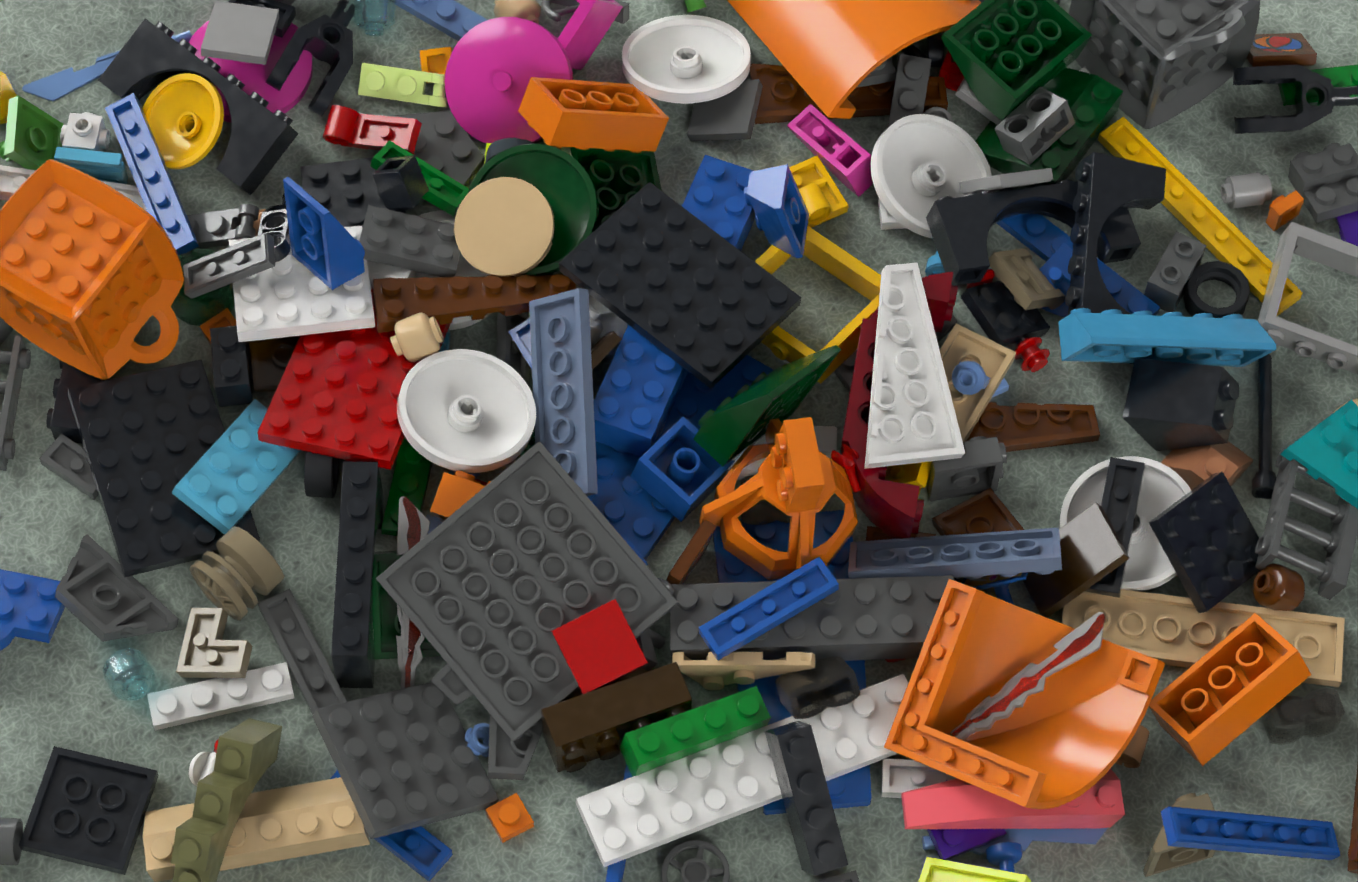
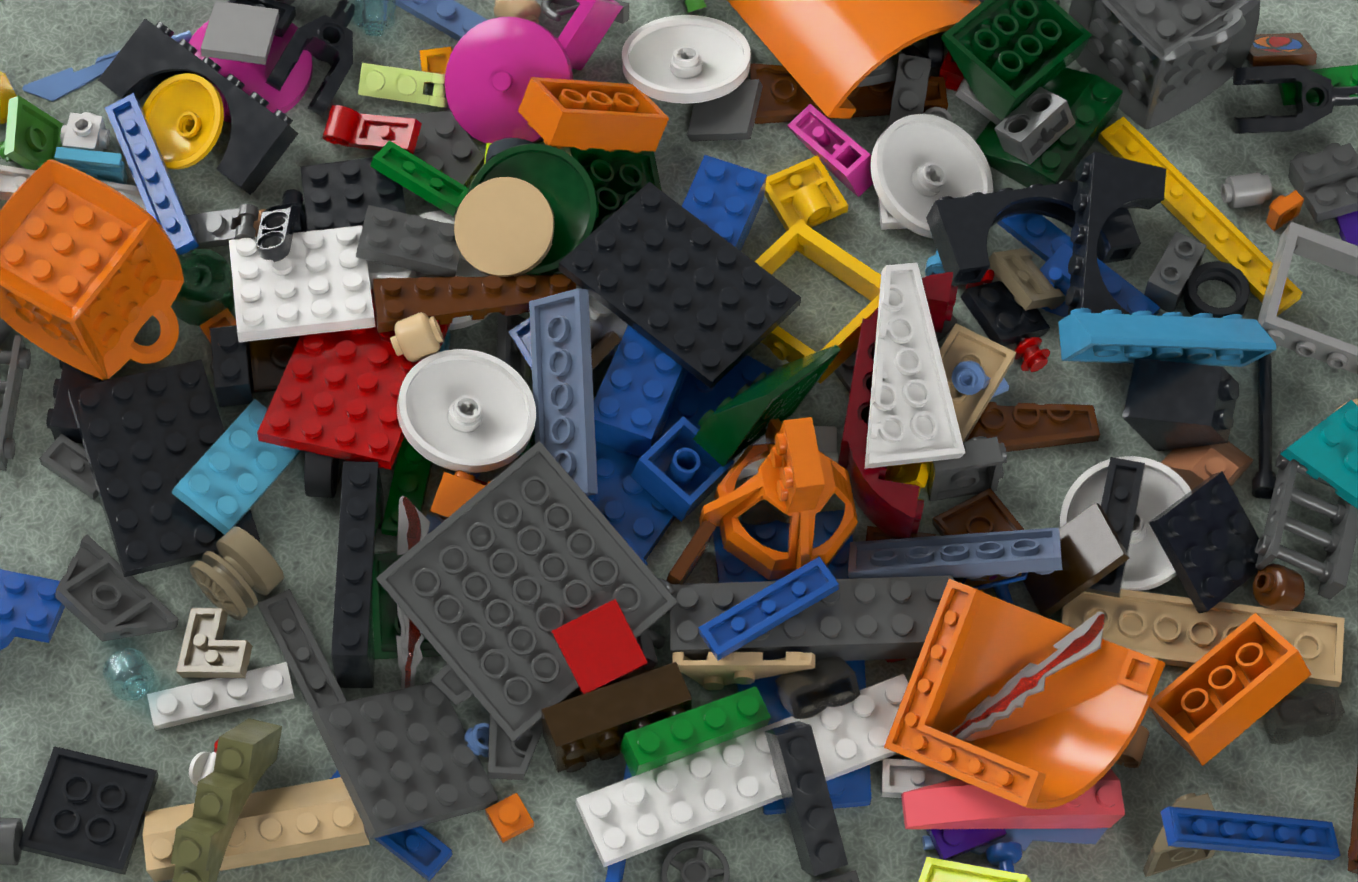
(229, 265): dark grey tile -> none
(320, 239): blue slope -> none
(400, 182): black brick -> none
(778, 208): blue slope -> none
(847, 462): red hand -> none
(1008, 180): light grey tile -> none

